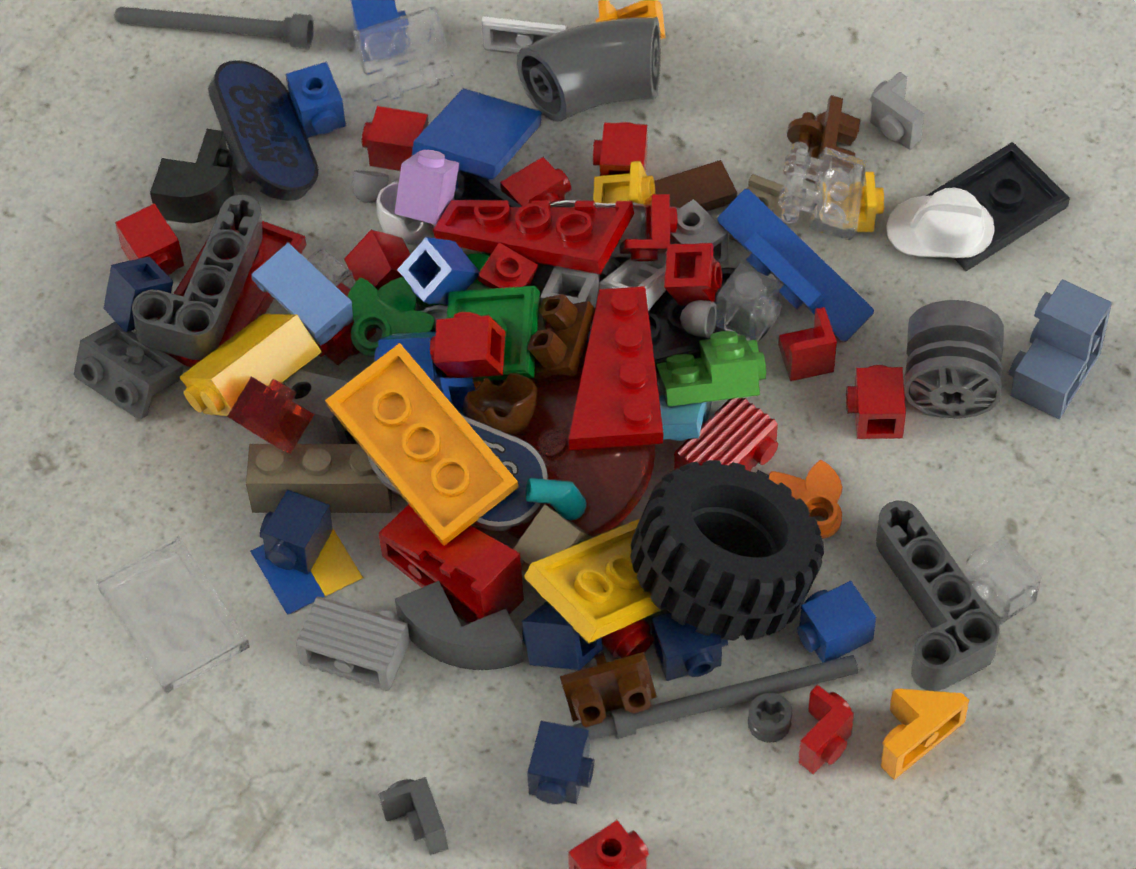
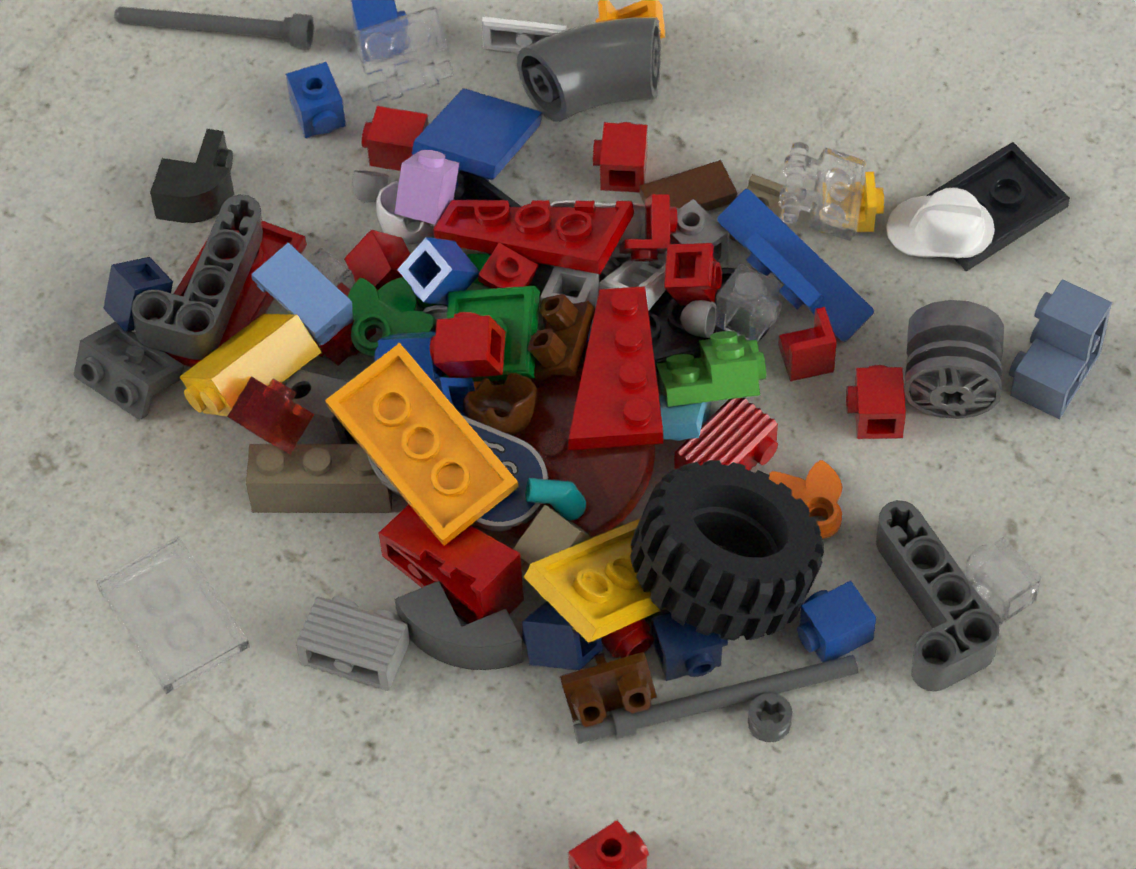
(150, 235): red brick -> none
(263, 130): tile -> none
(296, 531): dark blue brick -> none
(296, 589): sticker -> none
(416, 803): dark grey bracket -> none
(536, 182): red brick -> none
(560, 763): dark blue brick -> none
(624, 187): yellow bracket -> none
(825, 129): reddish brown hips -> none
(829, 736): red bracket -> none
(895, 115): light grey bracket -> none
(925, 721): light orange slope -> none

